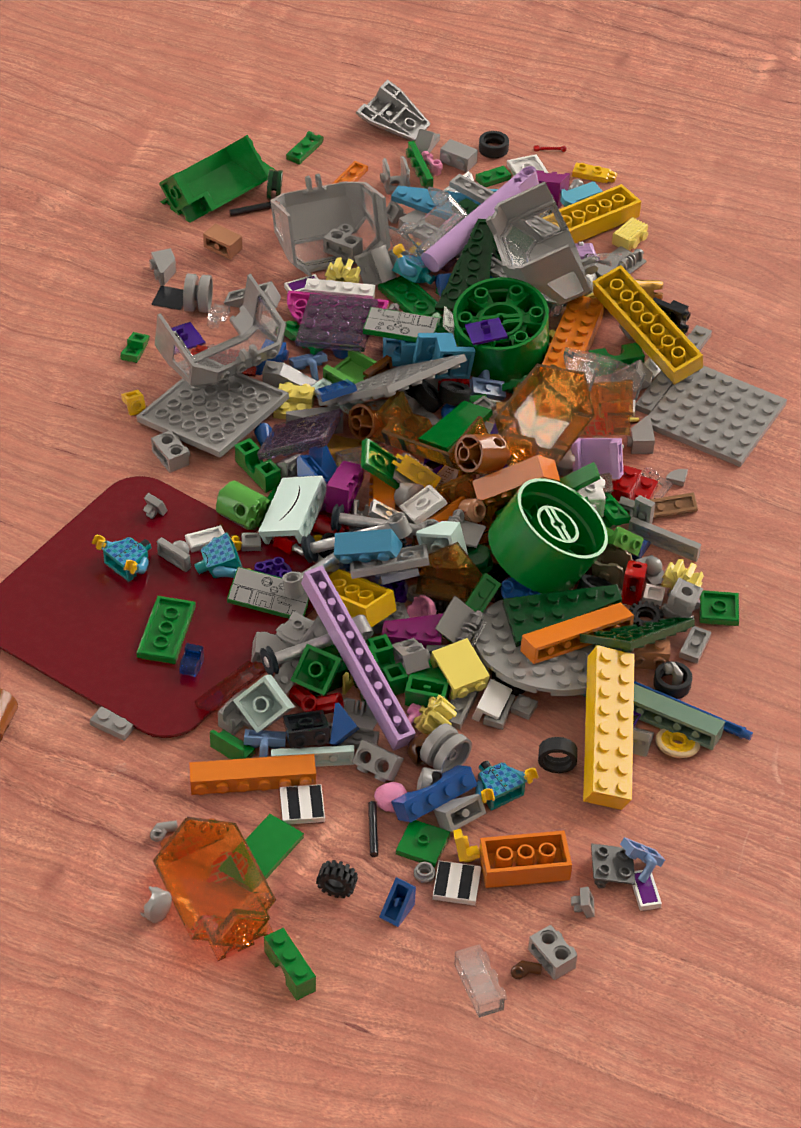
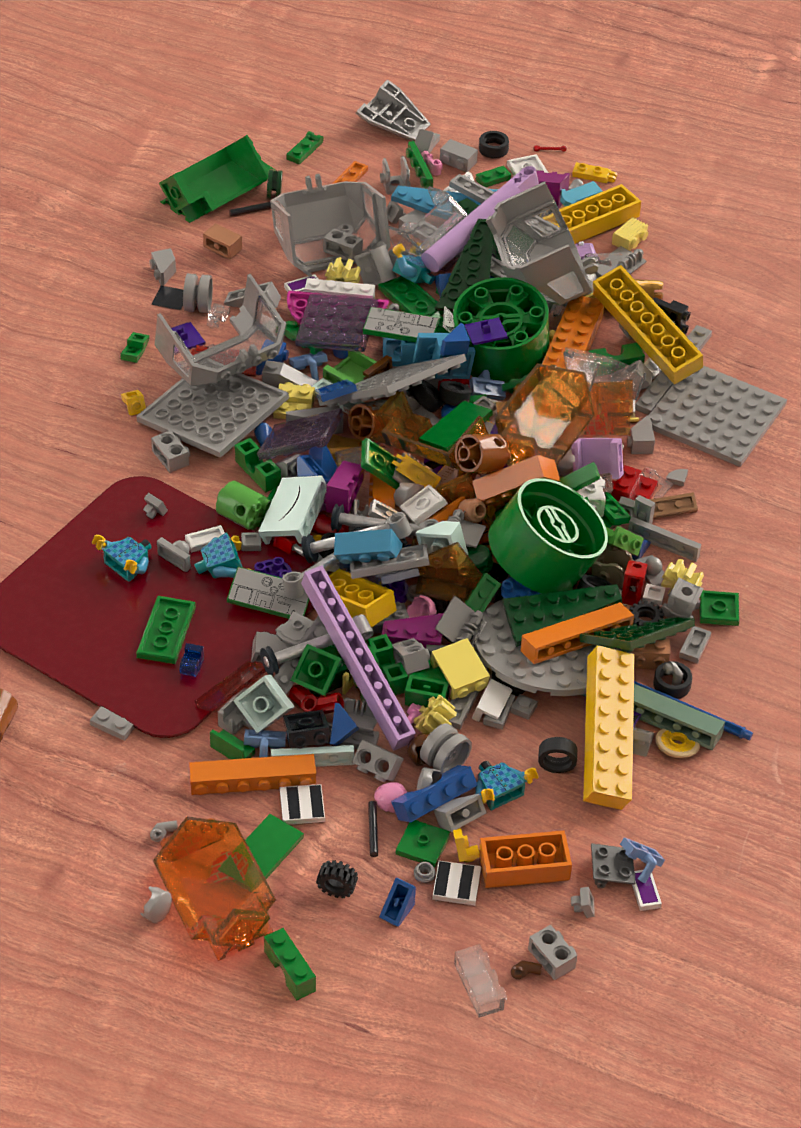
(456, 342): none -> blue slope

